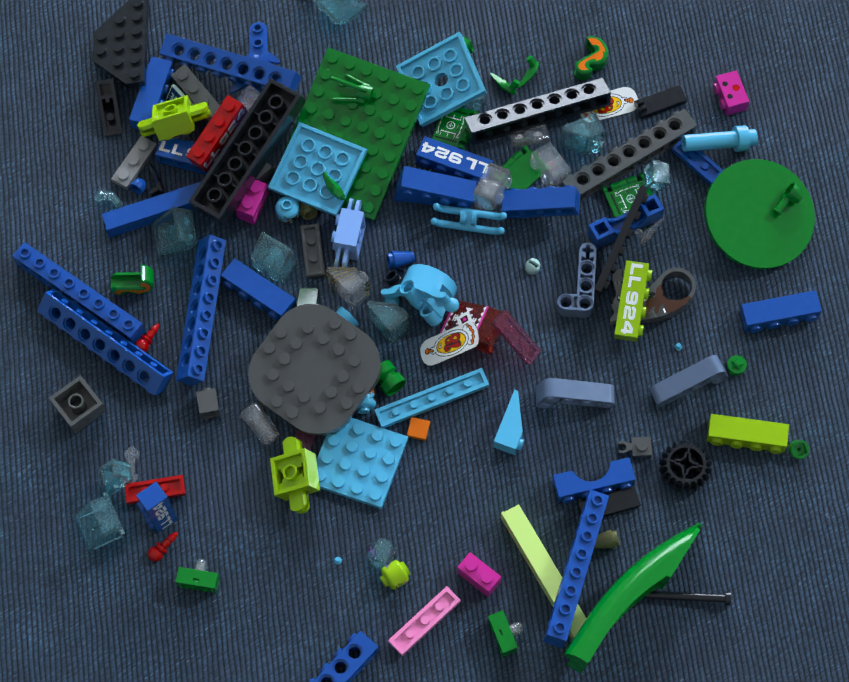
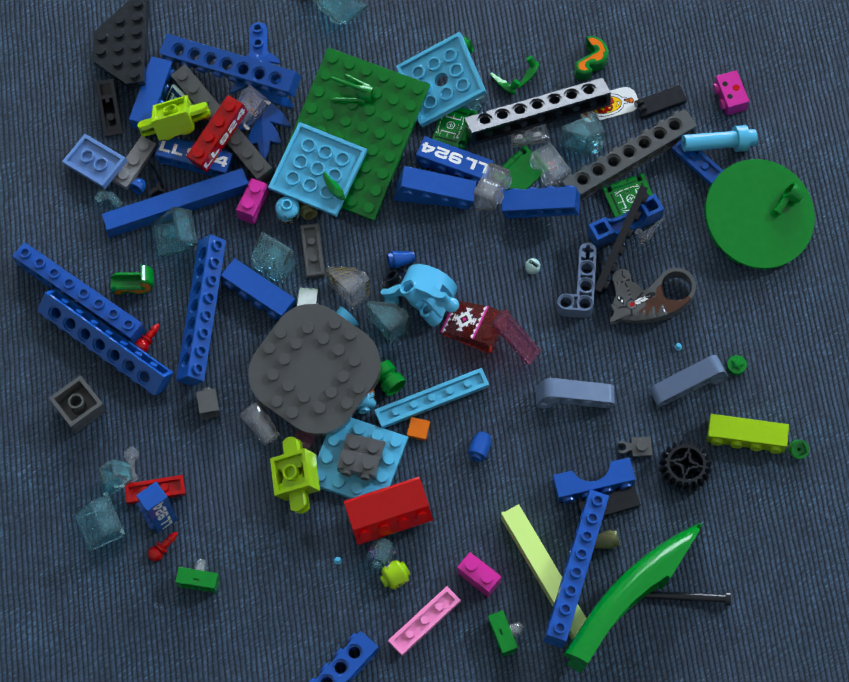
(94, 161): none -> medium blue plate
(247, 152): black brick -> none
(349, 233): light blue brick -> none
(360, 457): none -> dark grey plate
(388, 510): none -> red slope
(449, 343): sticker -> none
(468, 219): medium azure piece -> none
(479, 446): none -> blue brick
(510, 430): medium azure slope -> none
(632, 301): lime brick -> none
(656, 175): clear light blue brick -> none
(780, 311): blue brick -> none

